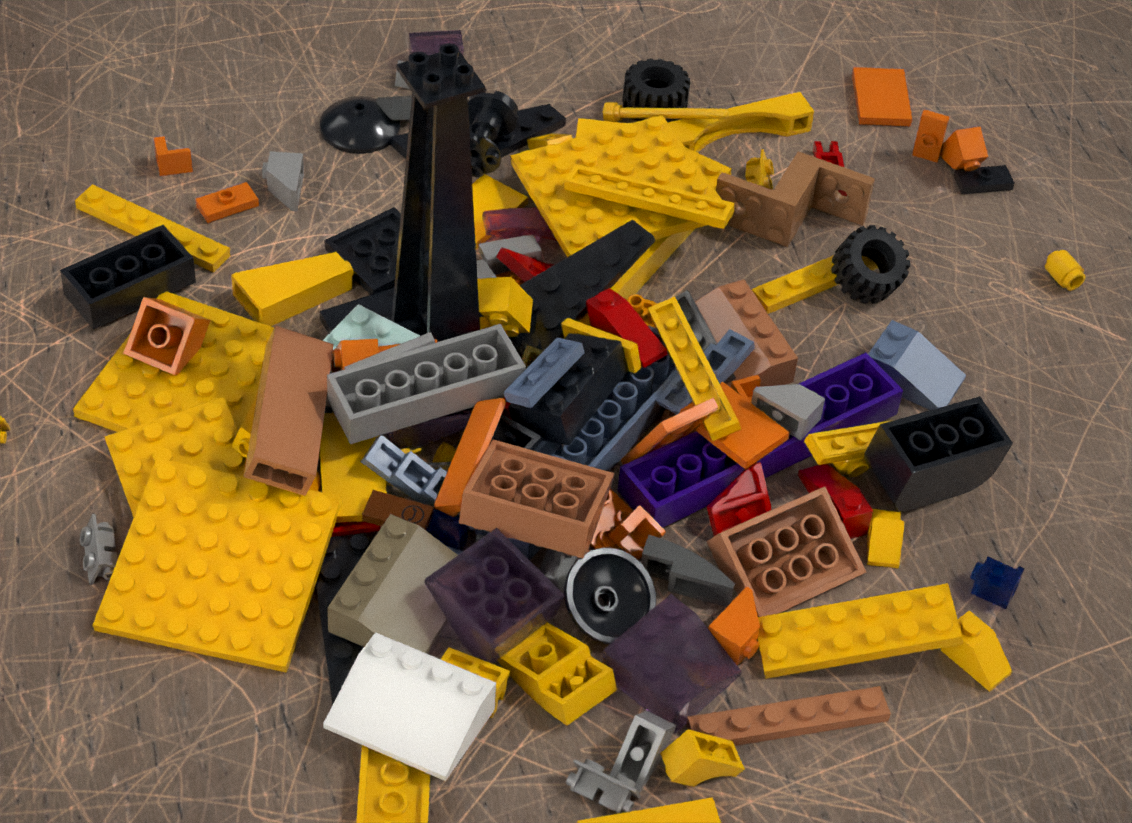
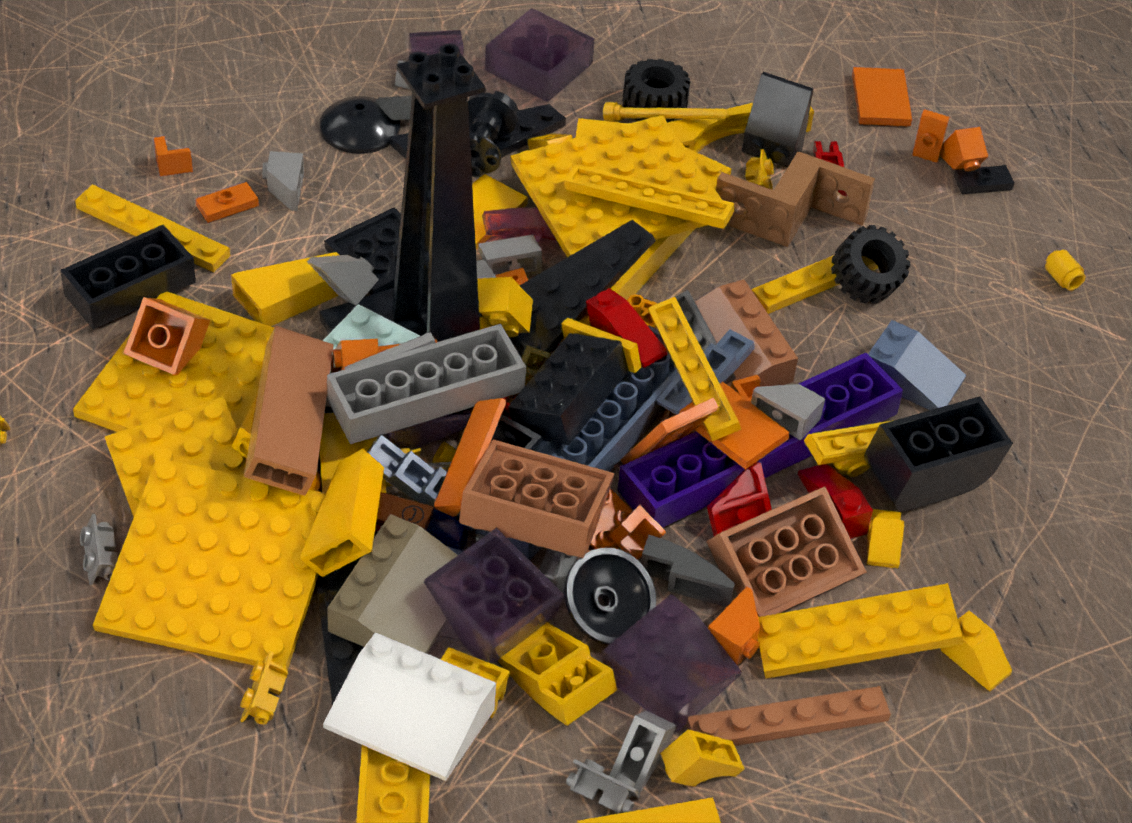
(257, 700): none -> yellow hinge
(345, 275): none -> light grey slope
(347, 515): none -> yellow slope
(522, 265): red wing -> none
(539, 54): none -> clear purple slope
(544, 372): sand blue plate -> none
(778, 119): none -> black slope
(996, 581): clear blue brick -> none

